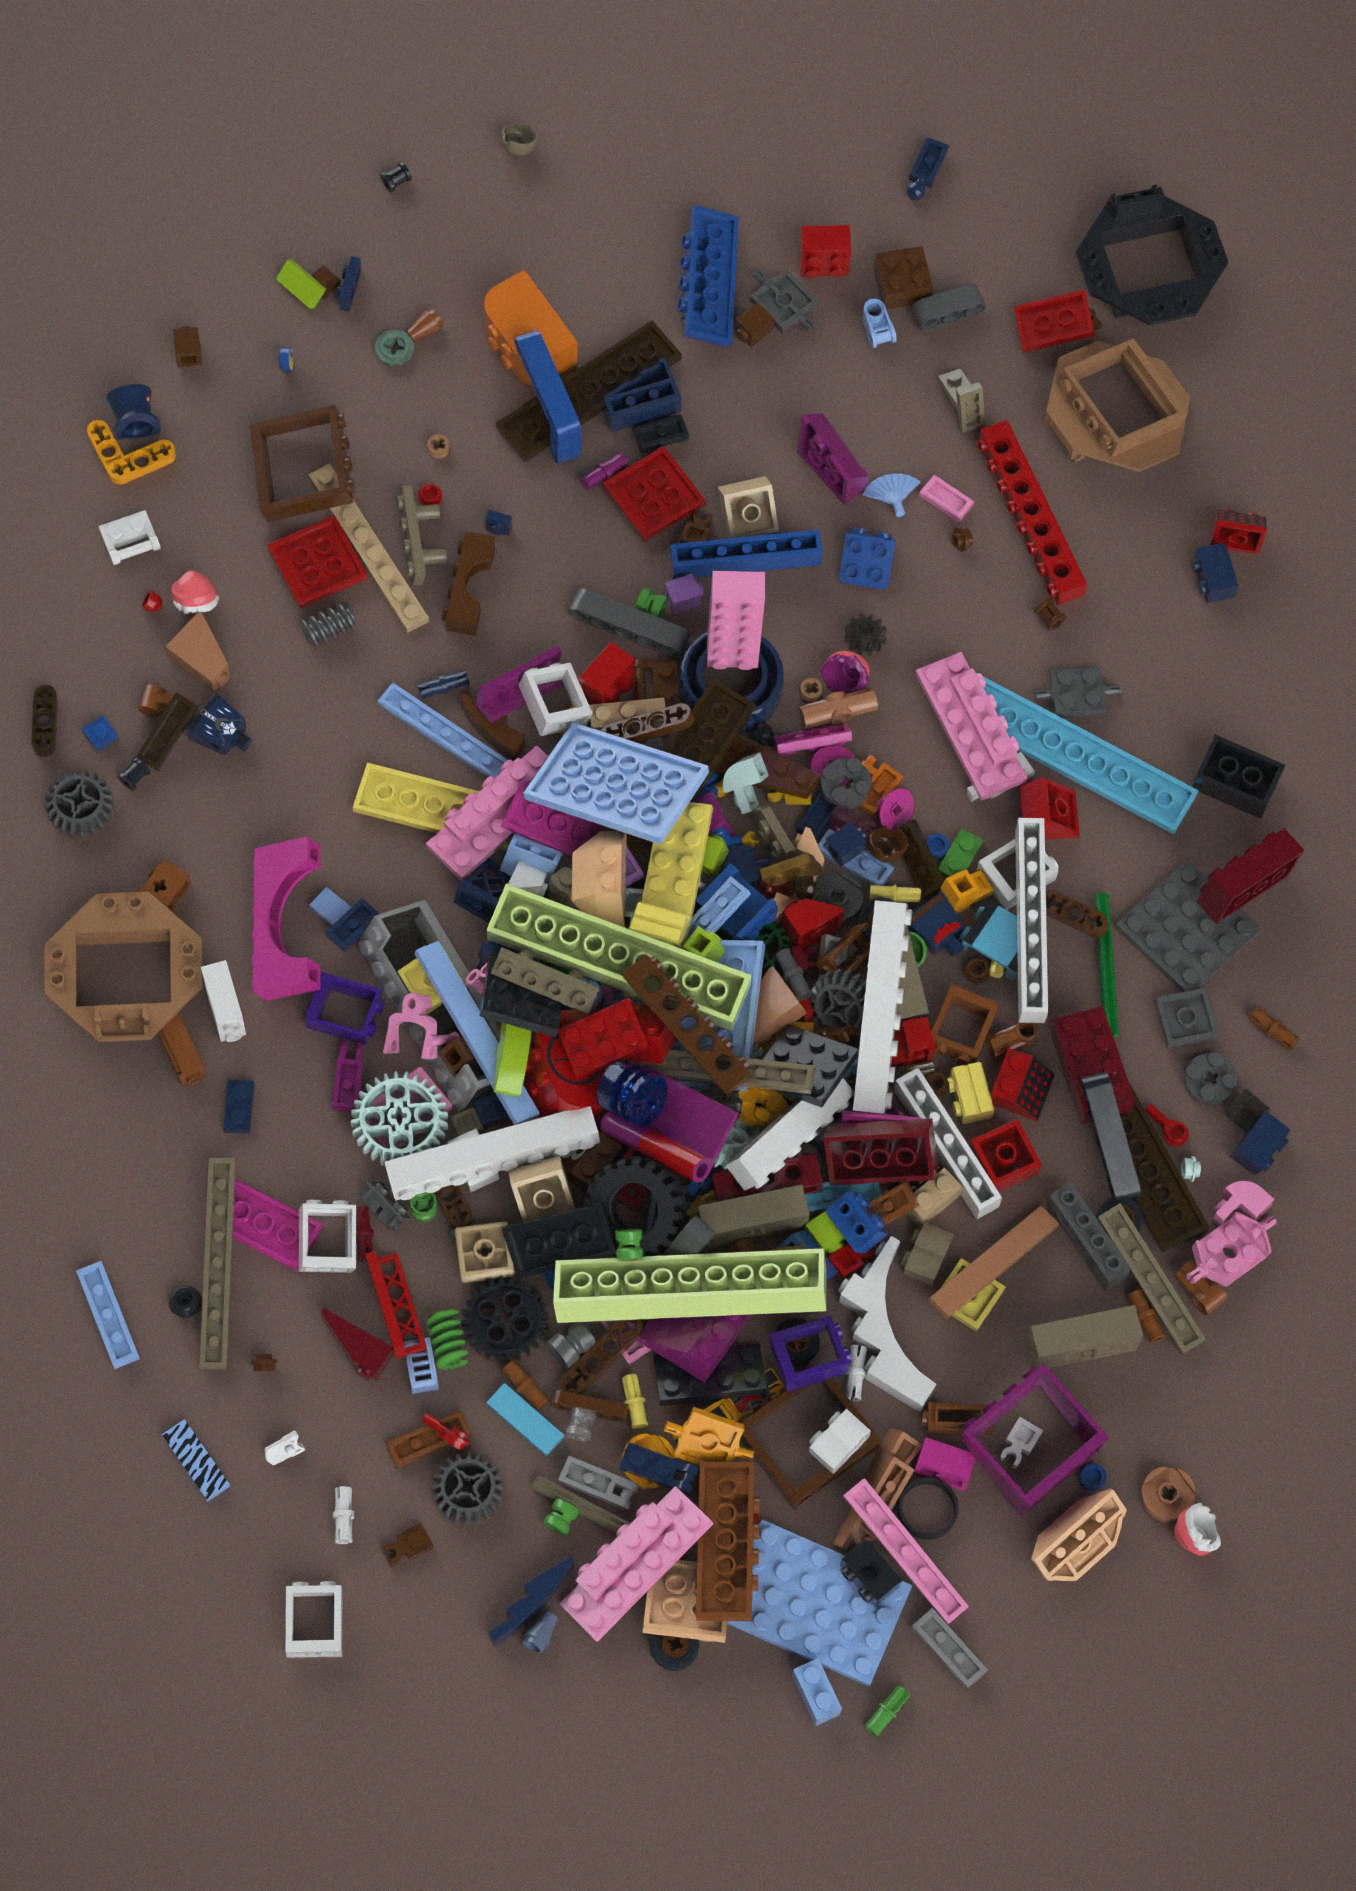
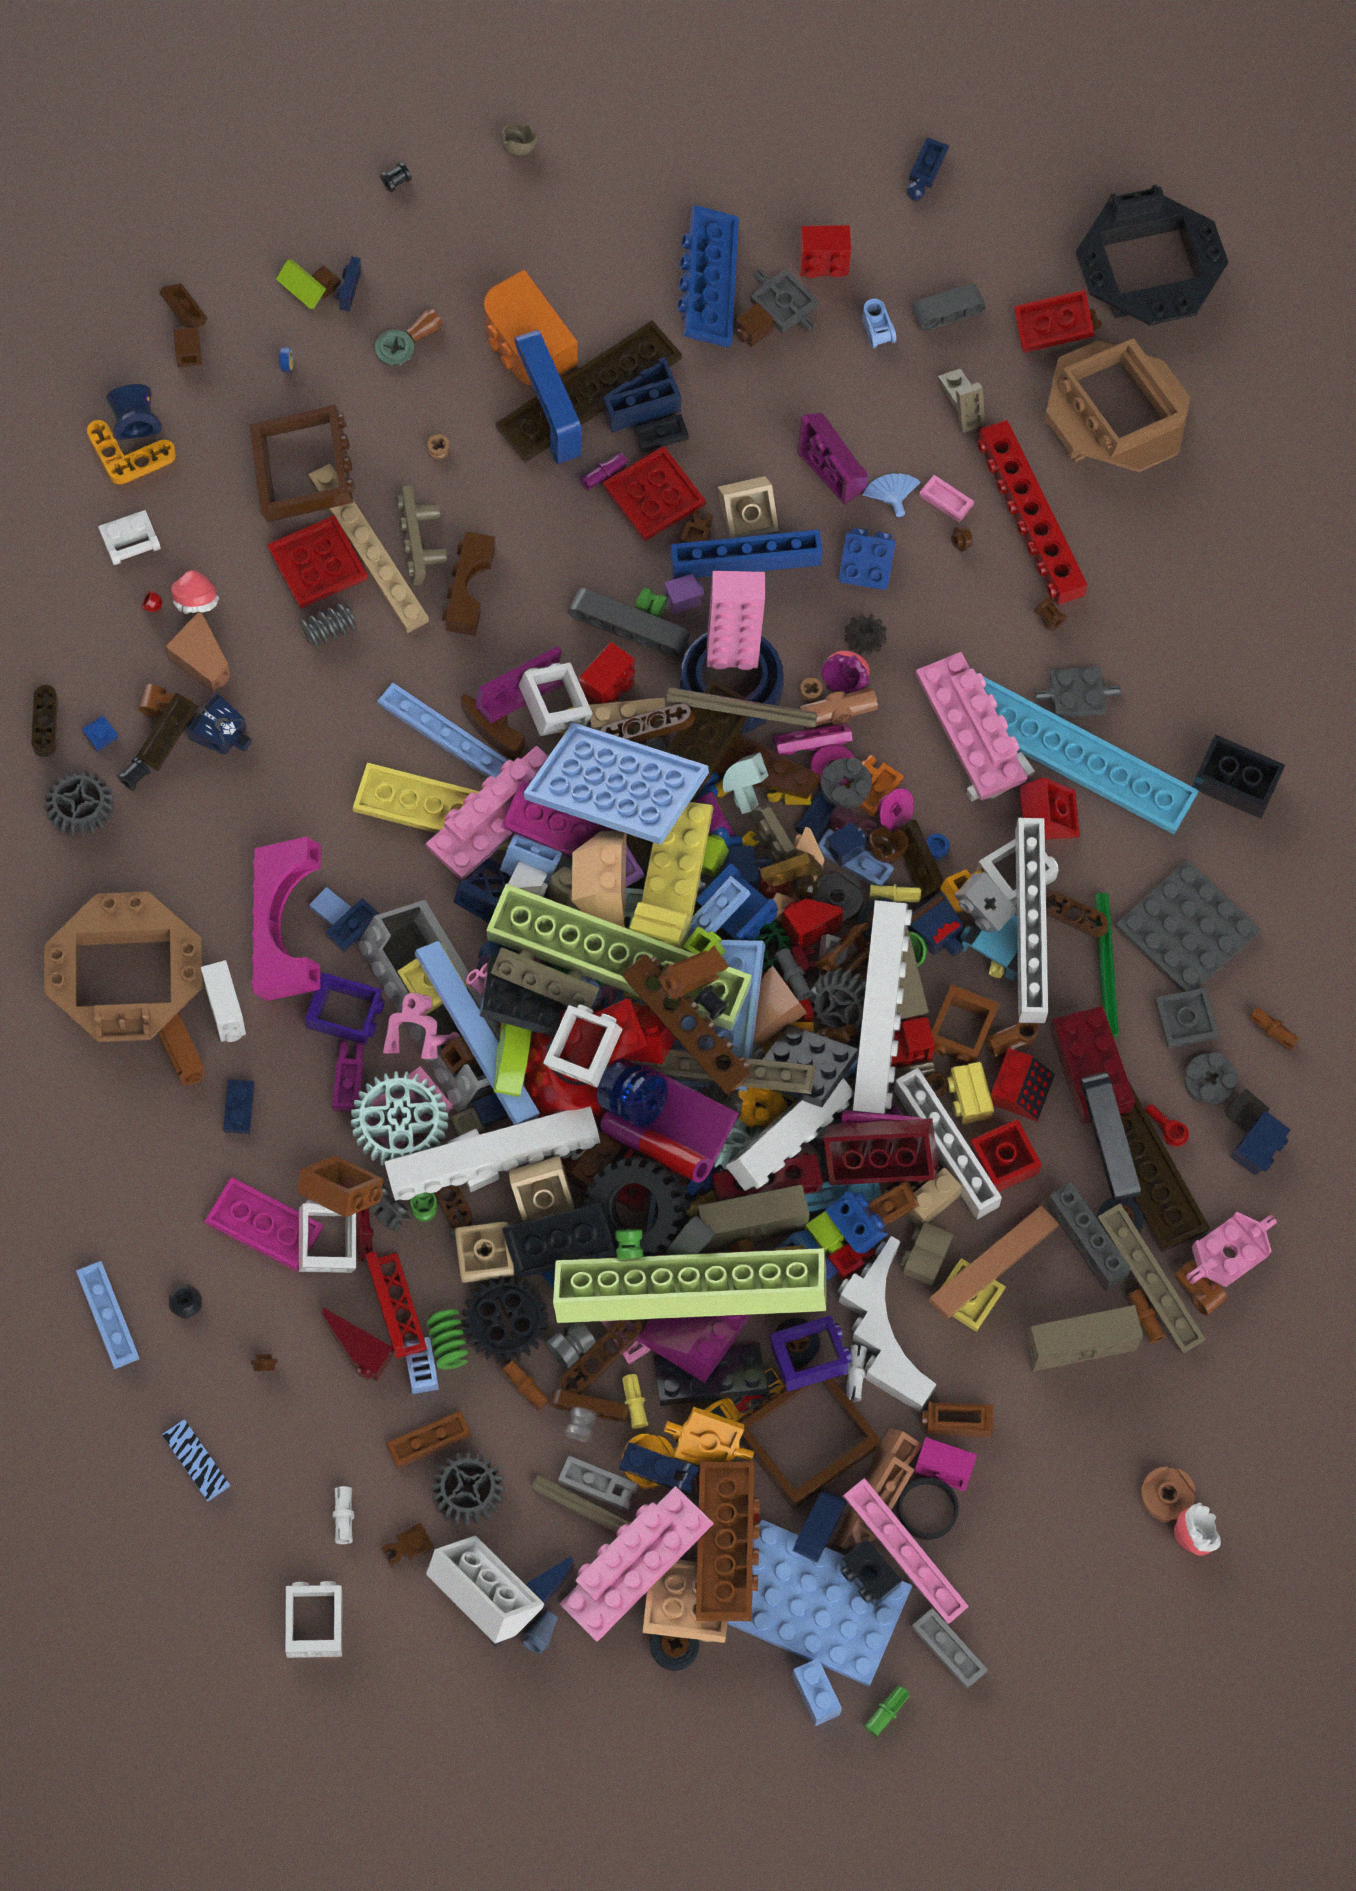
(172, 879): dark orange brick -> none
(183, 305): none -> reddish brown plate
(218, 1264): dark tan plate -> none
(283, 1448): white piece -> none
(320, 1185): none -> dark orange window
(430, 495): red plate -> none
(443, 684): dark blue pin -> none
(454, 1437): red plate -> none
(483, 1588): none -> white slope
(498, 523): dark blue plate -> none
(525, 1420): medium azure tile -> none
(561, 1517): bright green wheel -> none
(602, 1055): none -> white window
(664, 680): reddish brown plate -> none
(692, 973): none -> dark orange window
(712, 1002): none -> black bush
(742, 707): none -> dark tan axle
(763, 733): black plate -> none
(819, 1526): none -> dark blue beam
(839, 1441): white brick -> none
(902, 277): reddish brown brick -> none
(960, 854): bright green plate -> none
(980, 964): reddish brown plate -> none
(985, 902): none -> light grey brick
(1023, 1439): white plate -> none
(1073, 1413): magenta windscreen -> none
(1079, 1537): light nougat wedge -> none
(1092, 1477): blue tile -> none
(1190, 1168): light aqua plate -> none
(1215, 572): dark blue brick -> none
(1239, 530): red slope -> none
(1242, 1197): bright pink brick -> none
(1249, 875): dark red brick -> none

